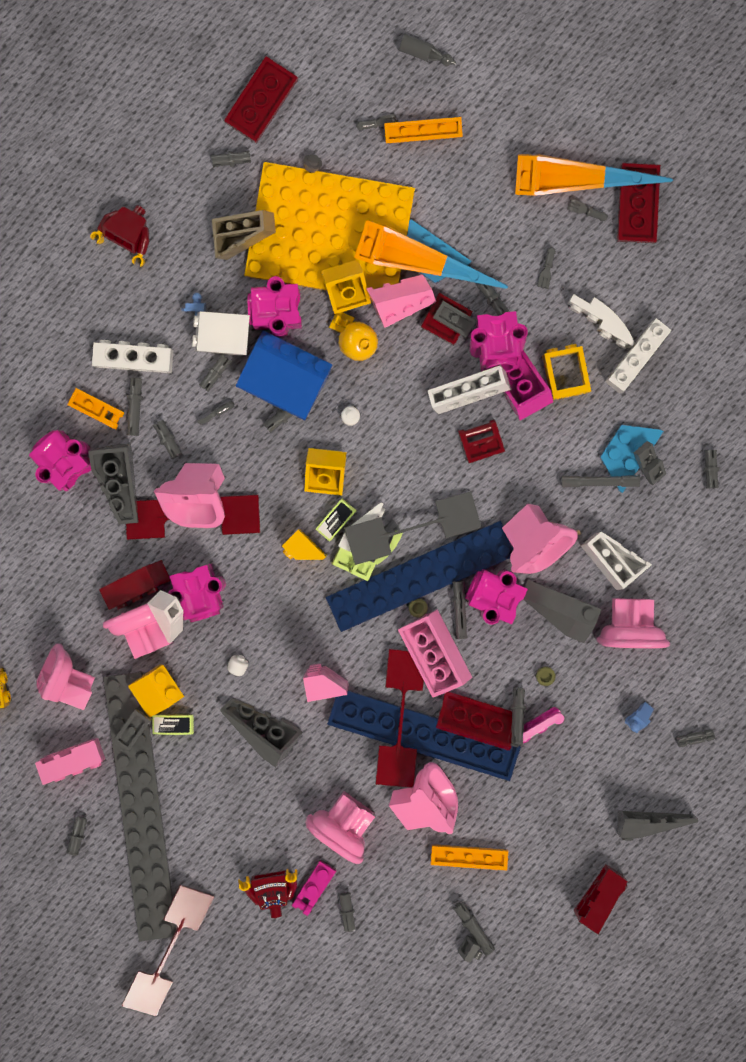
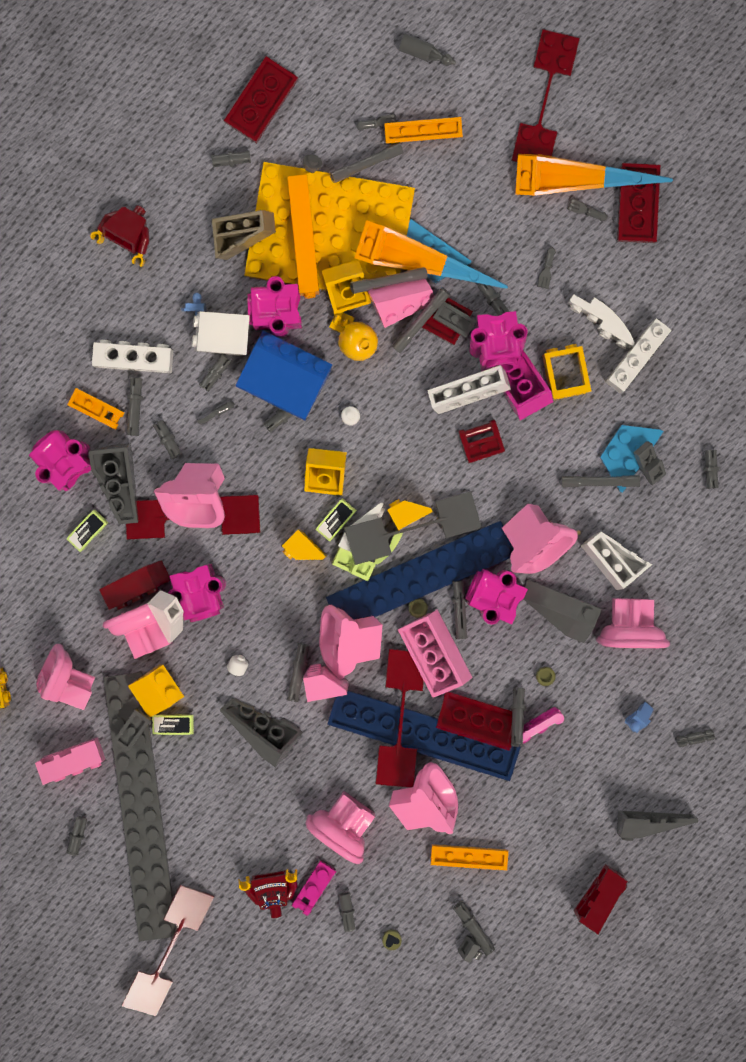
(87, 530): none -> slope
(298, 672): none -> dark grey pin
(303, 236): none -> light orange brick
(346, 171): none -> dark grey piece
(347, 640): none -> bright pink piece
(368, 284): none -> dark grey piece
(391, 939): none -> olive tile
(406, 512): none -> yellow slope
(435, 303): none -> dark grey piece
(555, 55): none -> dark red hinge

